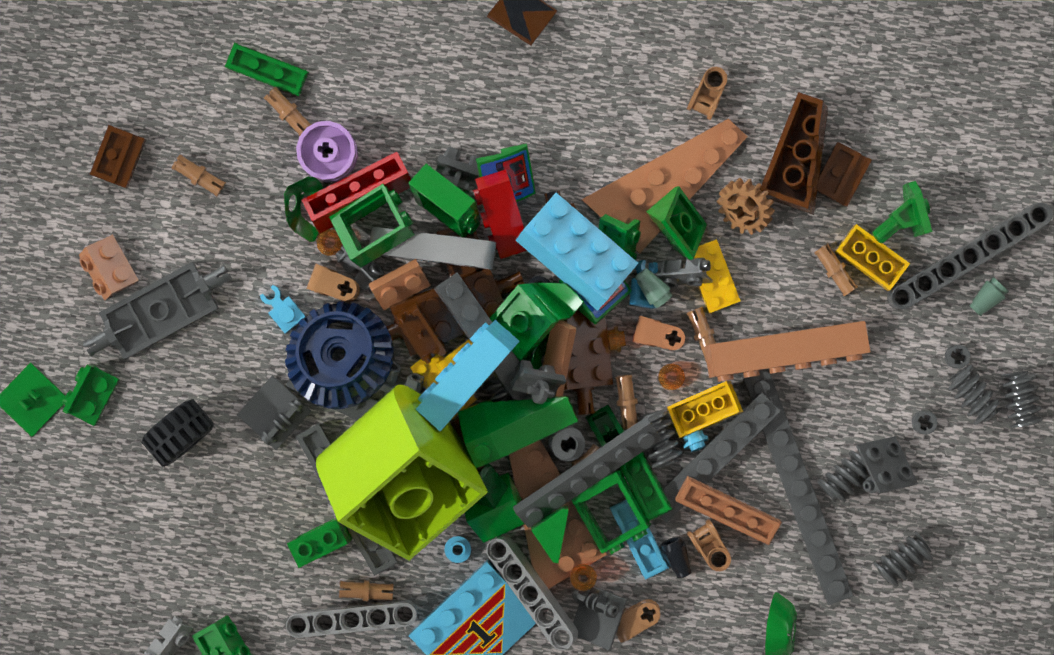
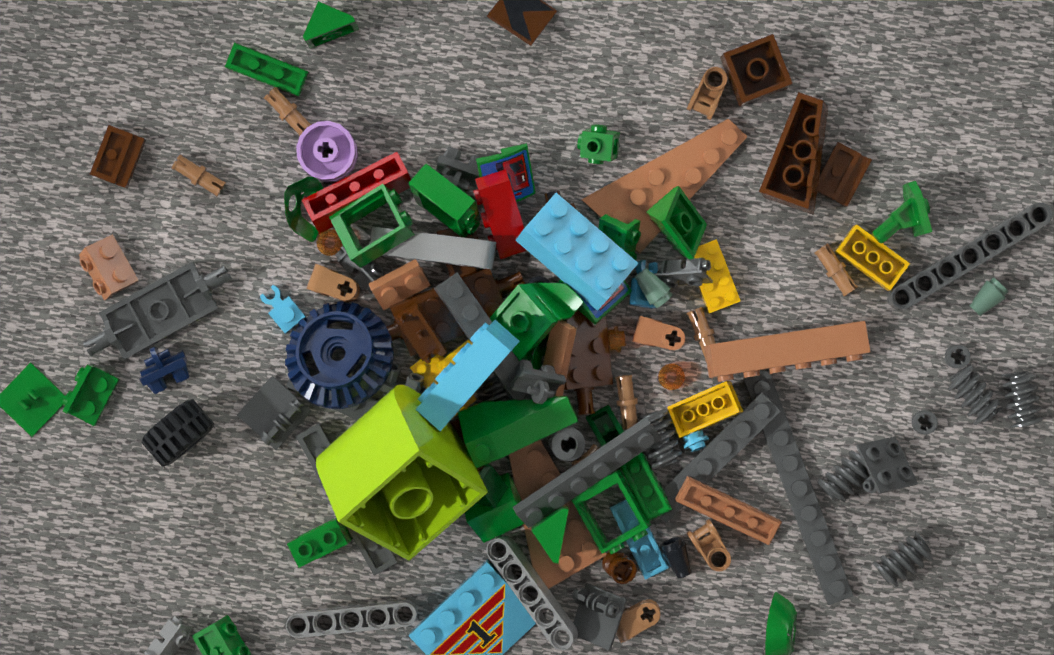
(163, 365): none -> dark blue hips
(327, 25): none -> green slope
(366, 590): medium nougat pin -> none
(457, 540): medium azure plate -> none
(583, 569): clear orange plate -> none
(598, 144): none -> green brick
(625, 567): none -> reddish brown wheel
(745, 206): medium nougat gear -> none
(756, 70): none -> reddish brown brick

